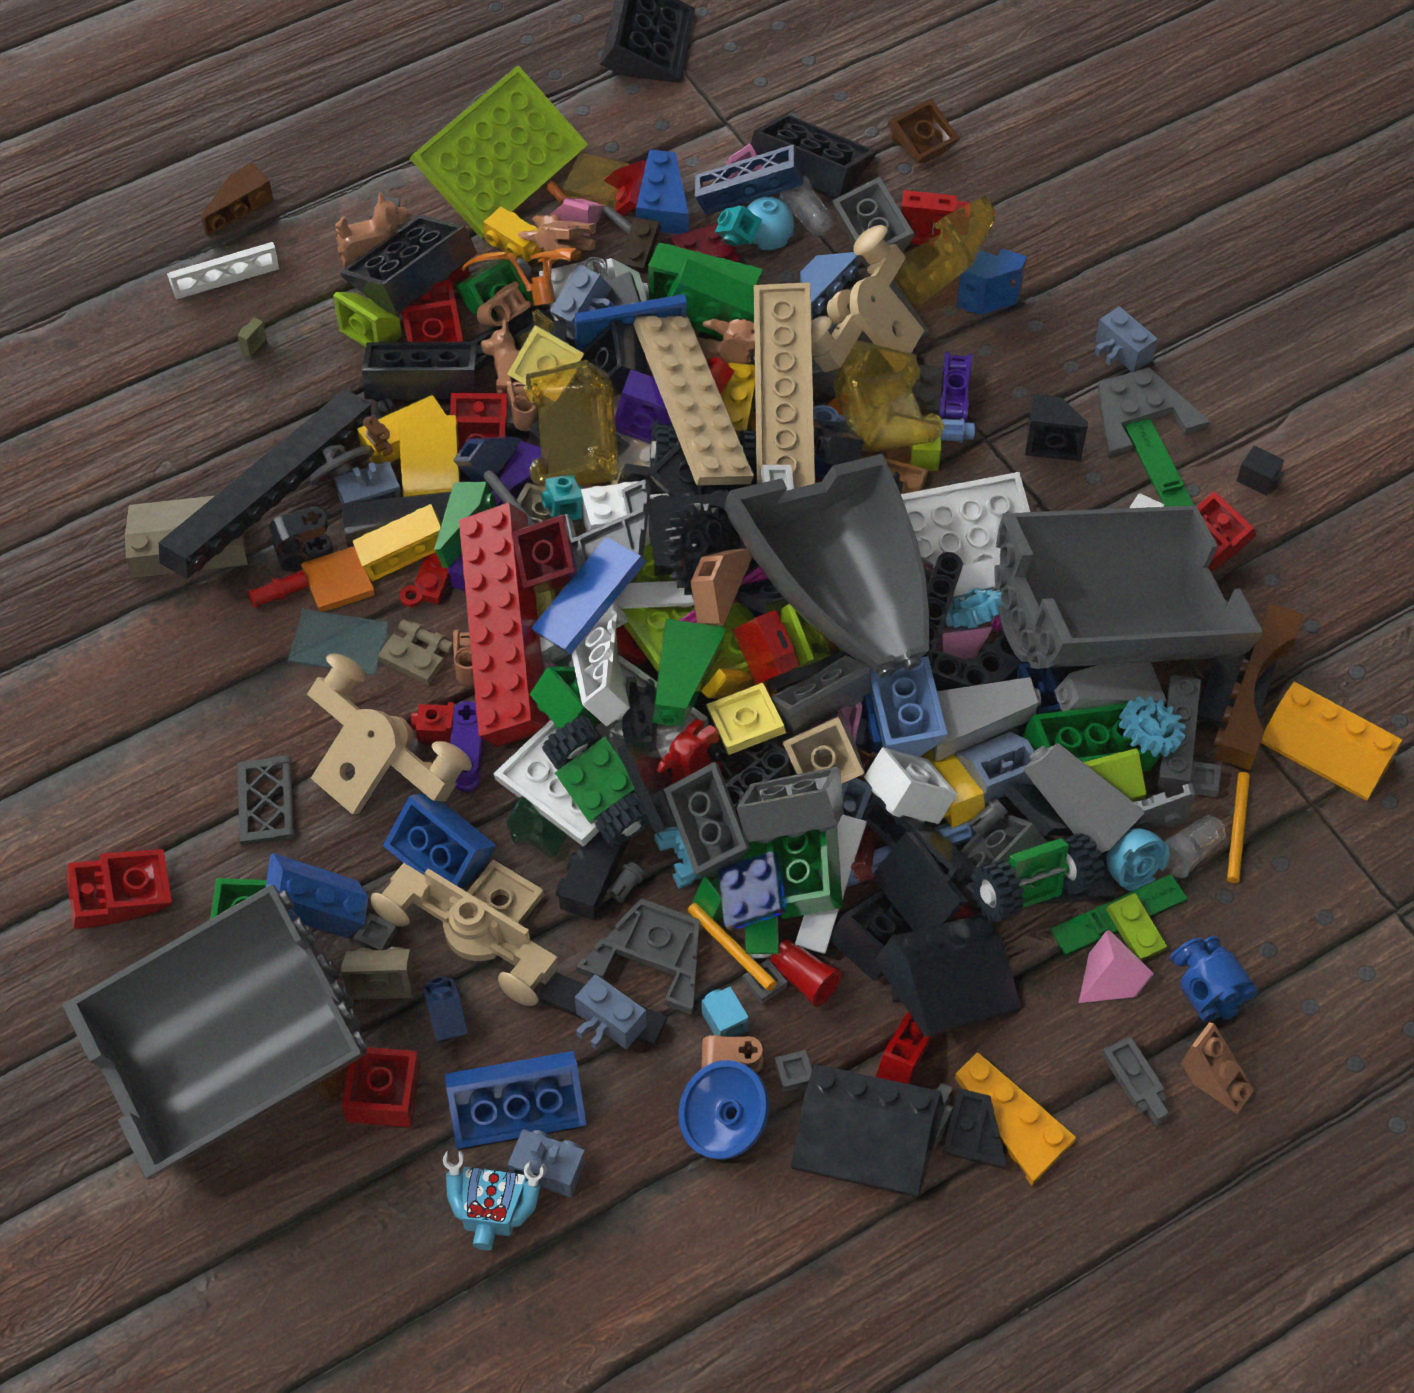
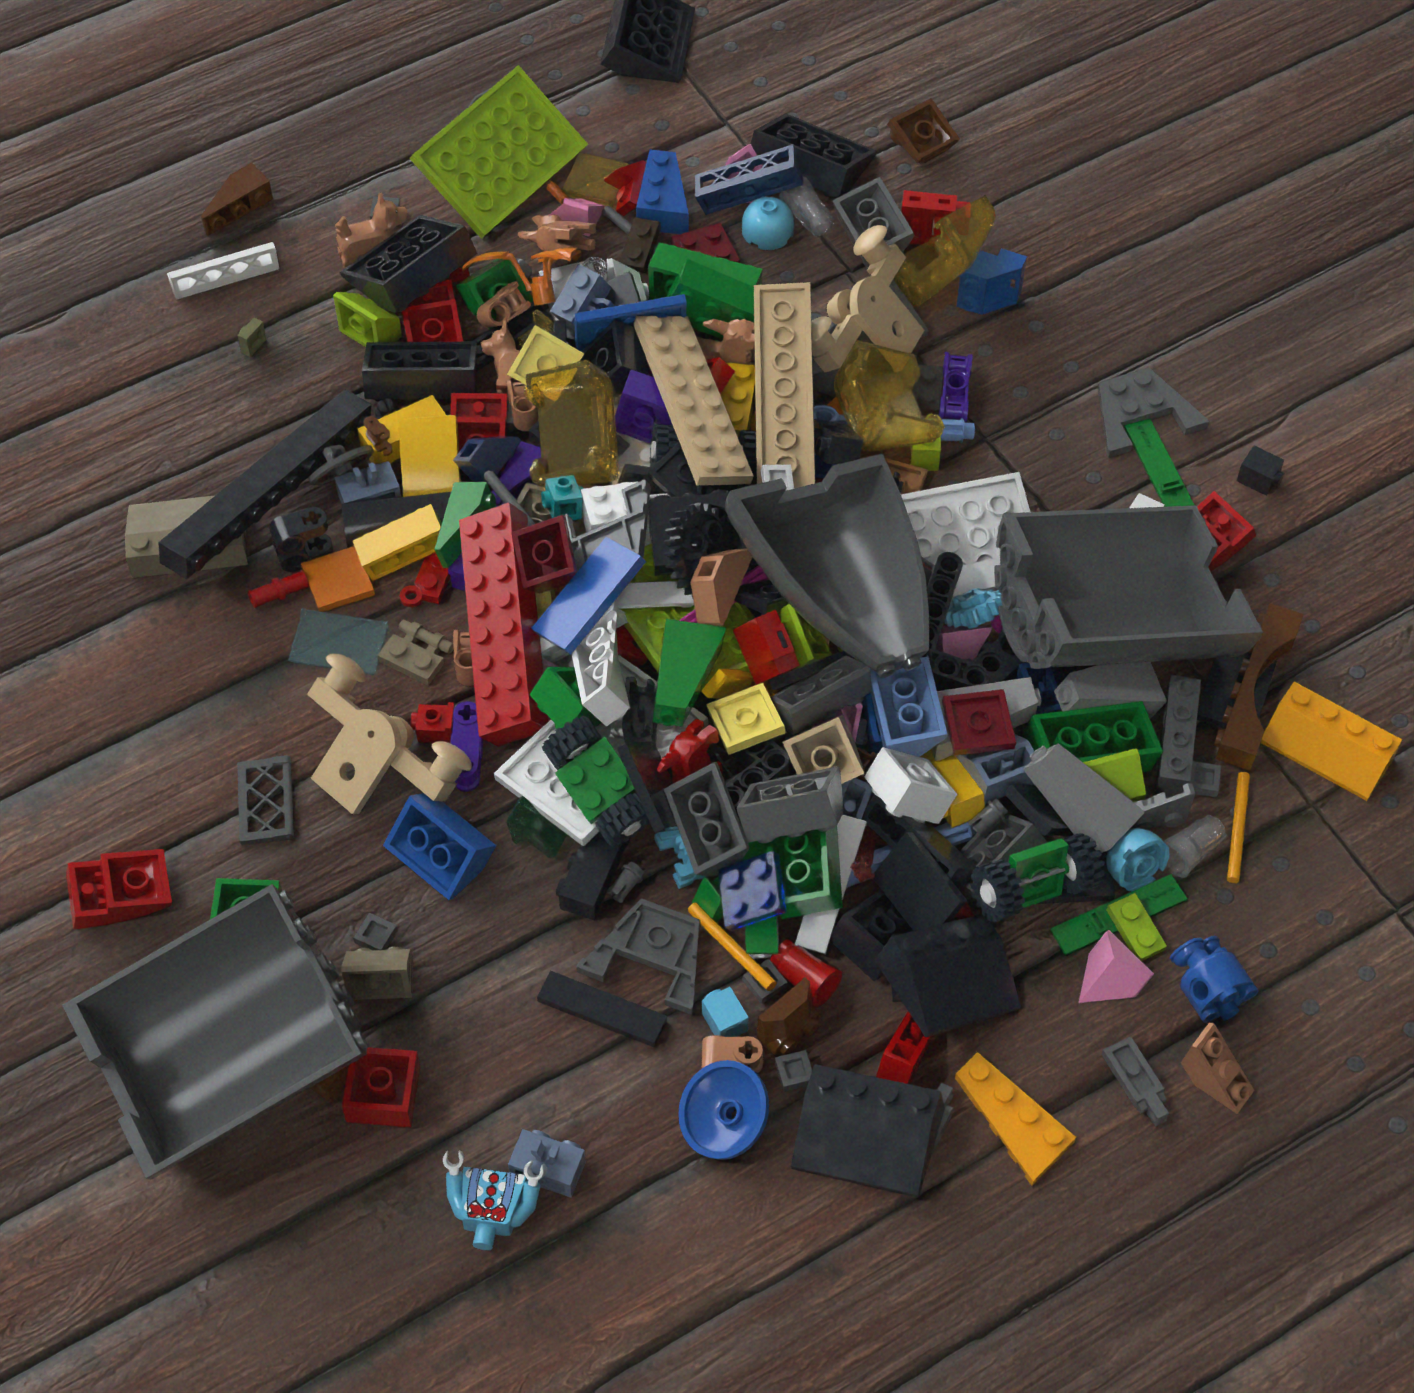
(320, 896): blue slope -> none
(444, 1008): dark blue slope -> none
(474, 924): tan piece -> none
(502, 232): yellow brick -> none
(512, 1096): blue slope -> none
(609, 1013): sand blue brick -> none
(737, 226): teal brick -> none
(788, 1020): none -> reddish brown slope
(828, 276): medium blue slope -> none
(974, 1130): black wing -> none
(978, 722): none -> dark red plate
(1055, 429): black slope -> none
(1124, 340): sand blue brick -> none
(1150, 724): medium azure gear -> none

